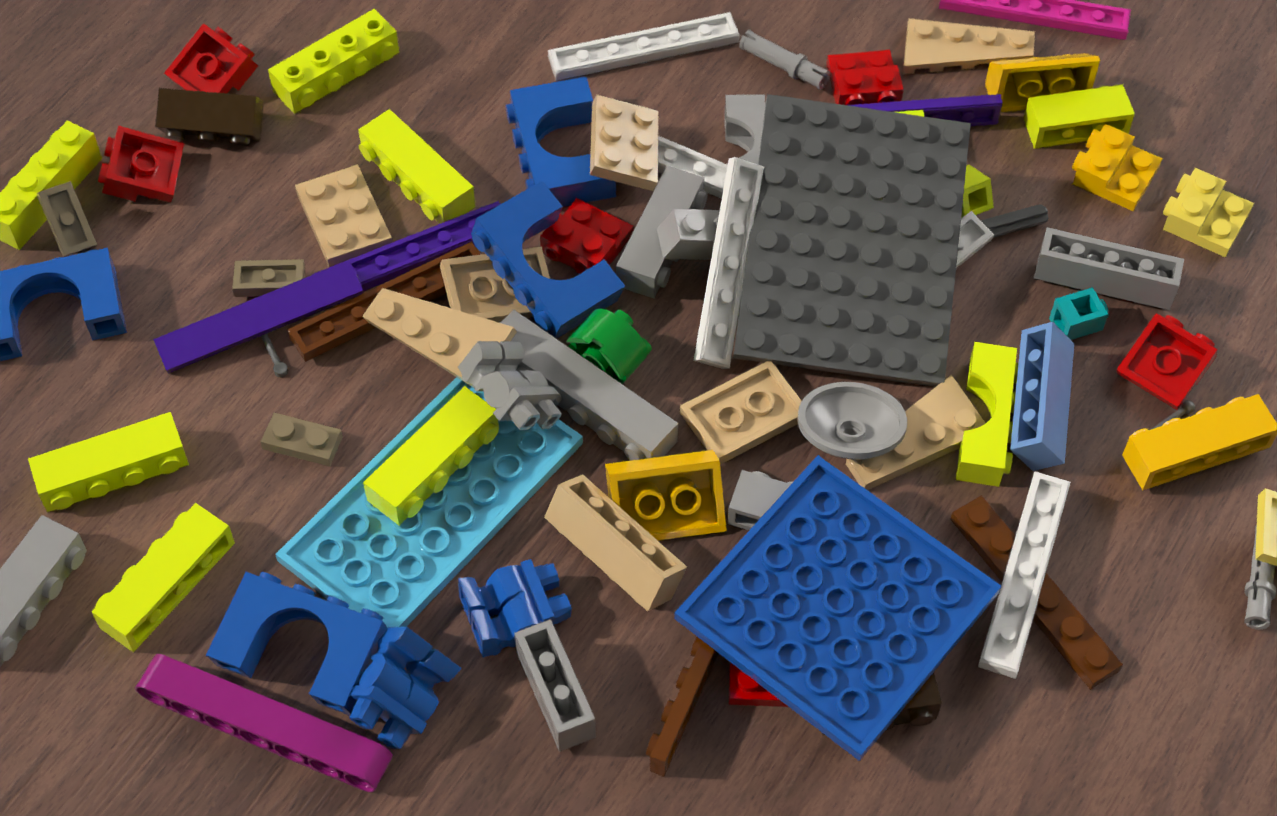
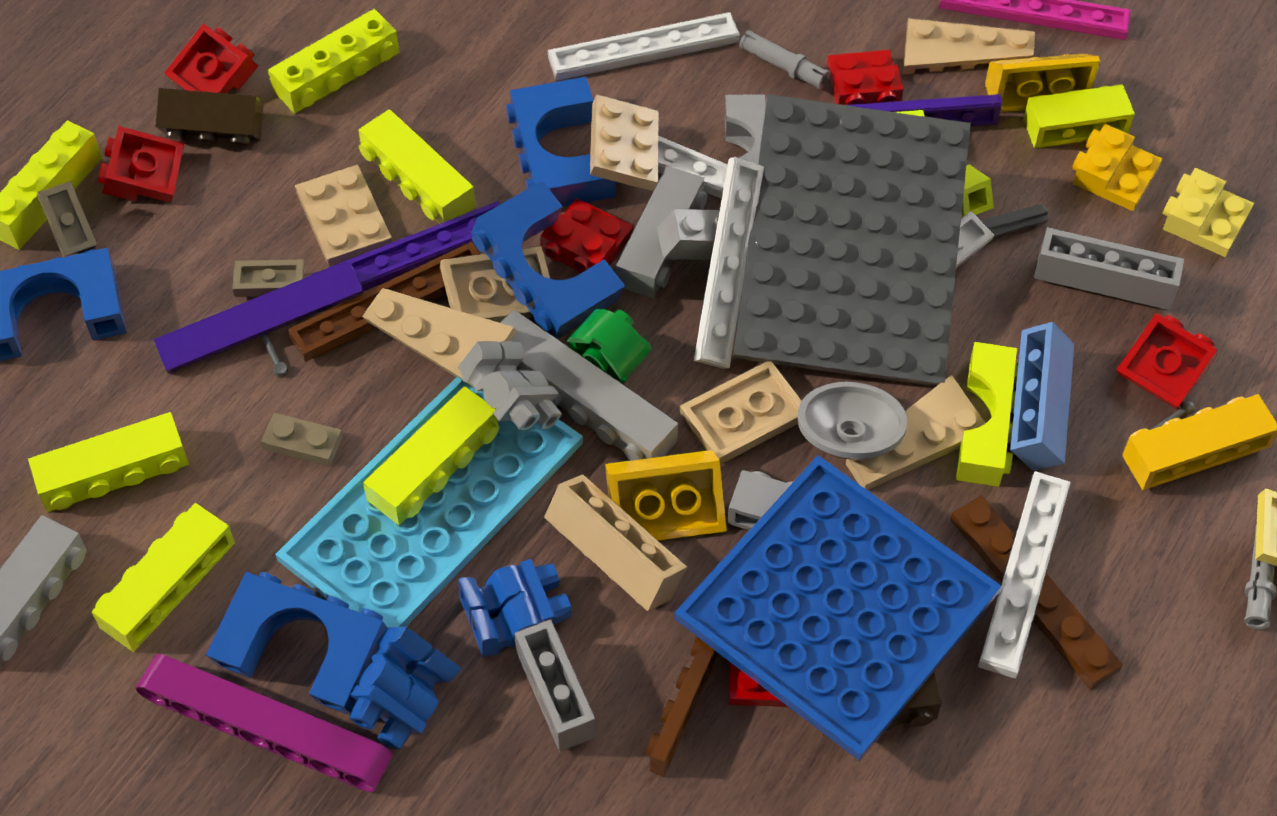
(1079, 313): teal brick -> none

